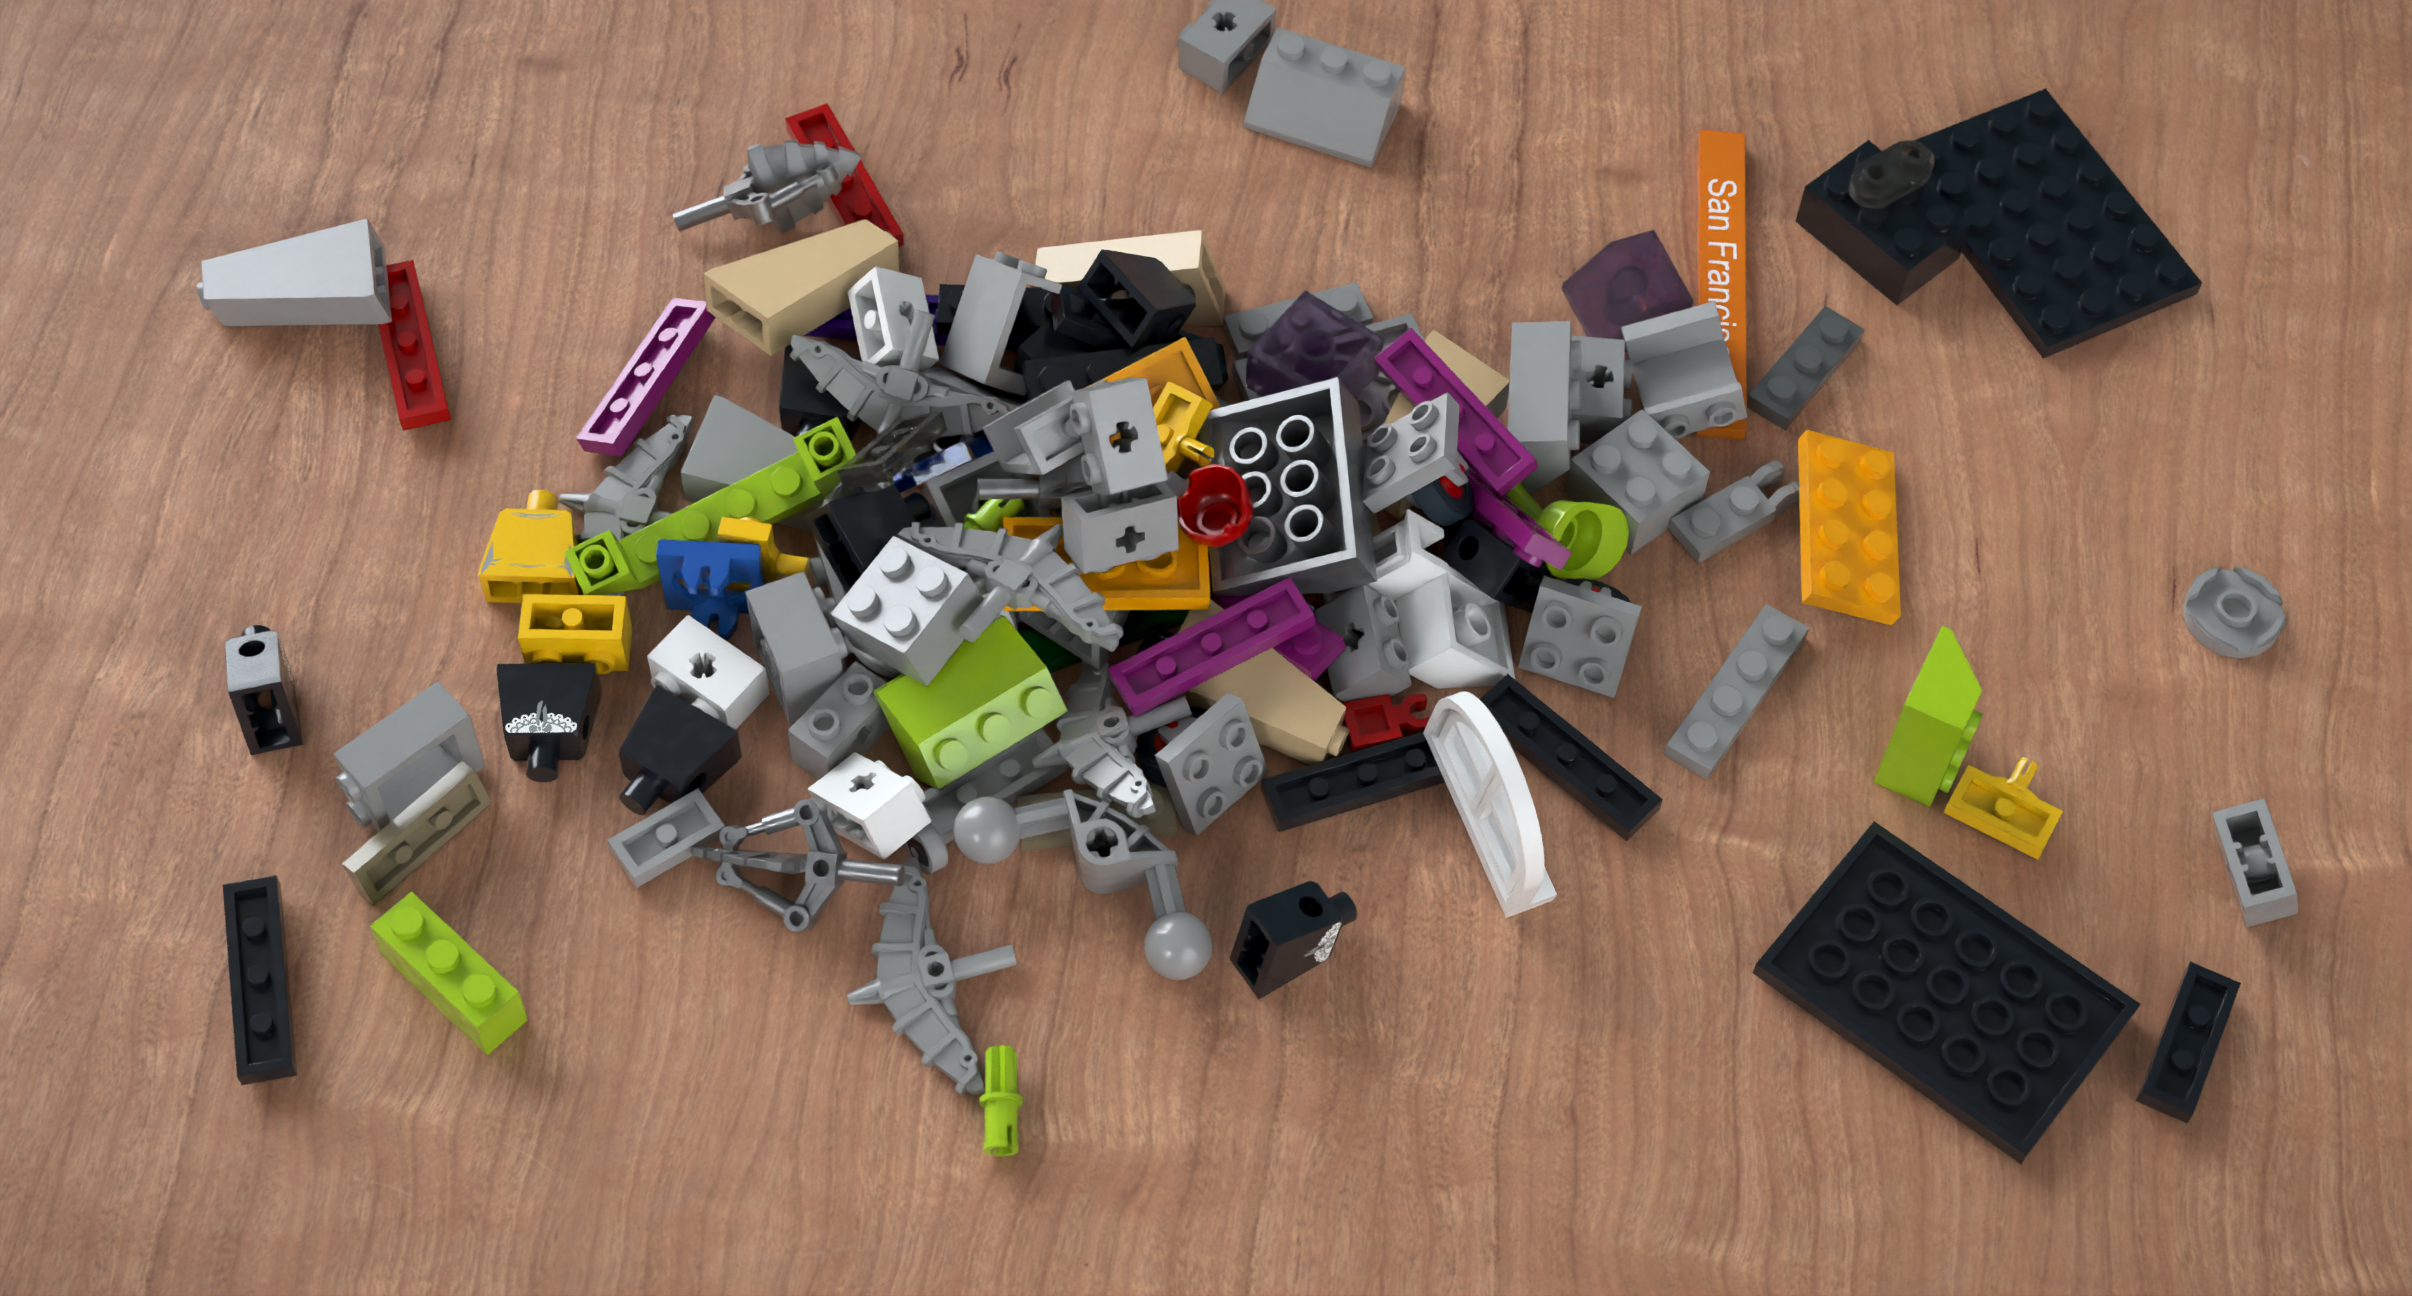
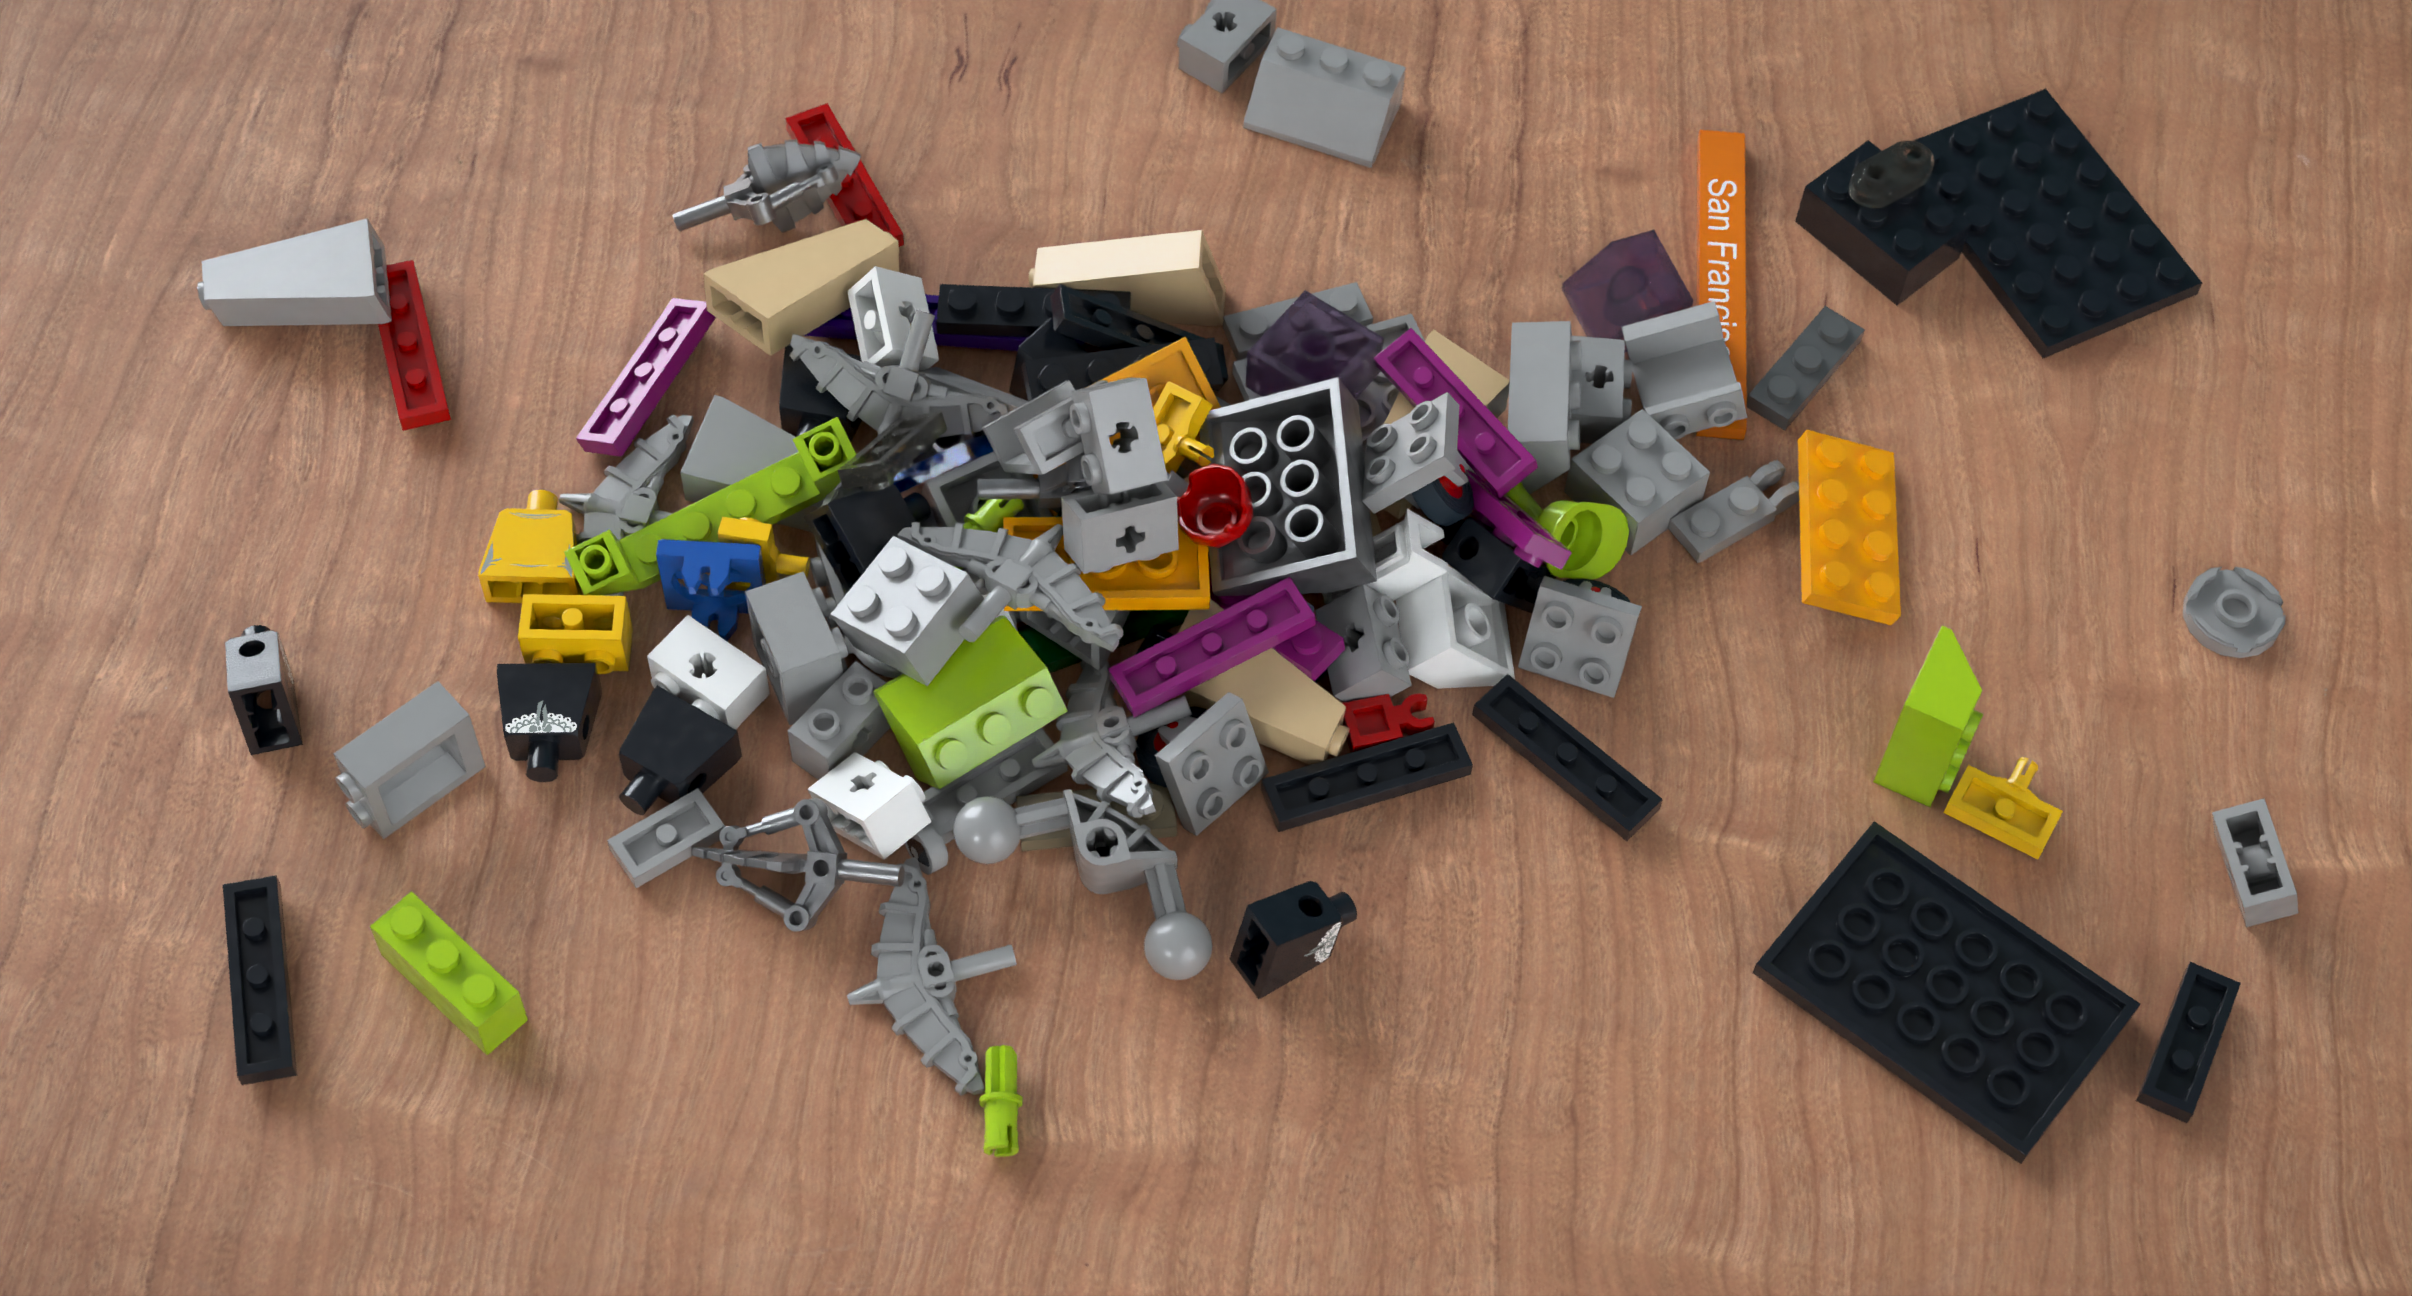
(417, 833): dark tan plate -> none
(987, 318): light grey panel -> none
(1138, 296): black torso -> none
(1491, 800): white window -> none
(1736, 692): light grey plate -> none

